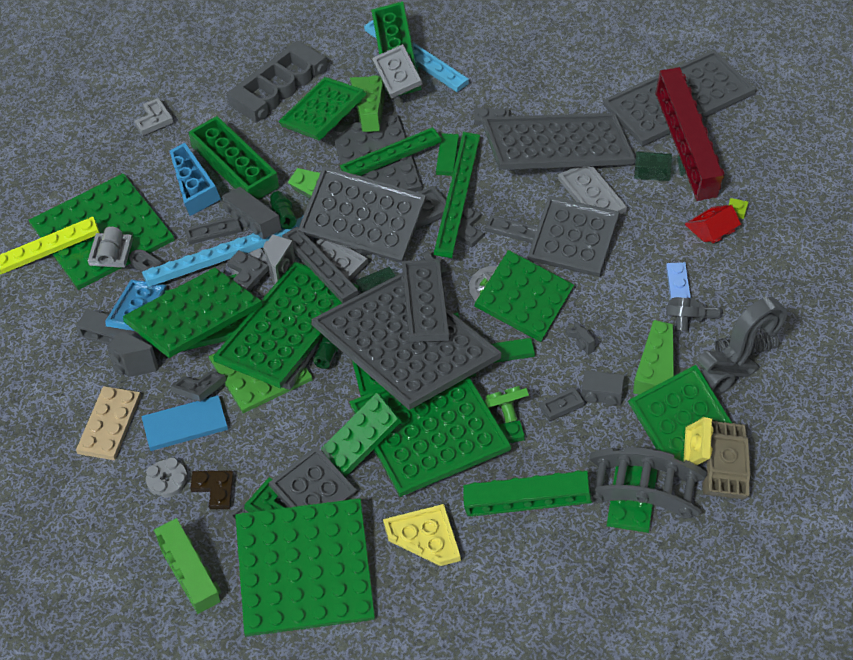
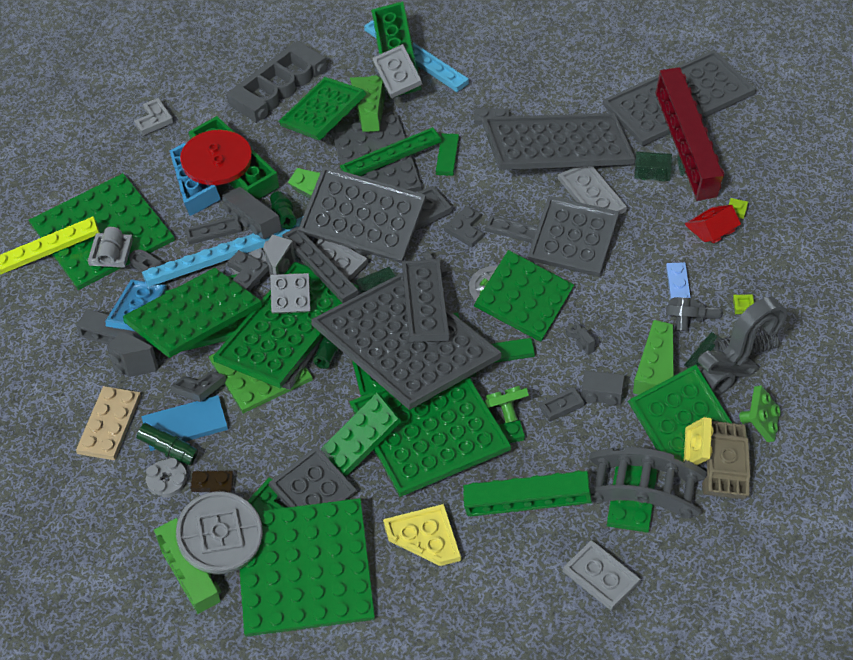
(167, 444): none -> dark green piece
(216, 157): none -> red plate
(219, 532): none -> light grey plate
(290, 293): none -> light grey plate
(456, 195): green plate -> none
(601, 575): none -> light grey plate
(706, 345): none -> clear green plate
(742, 302): none -> lime plate
(762, 414): none -> bright green plate

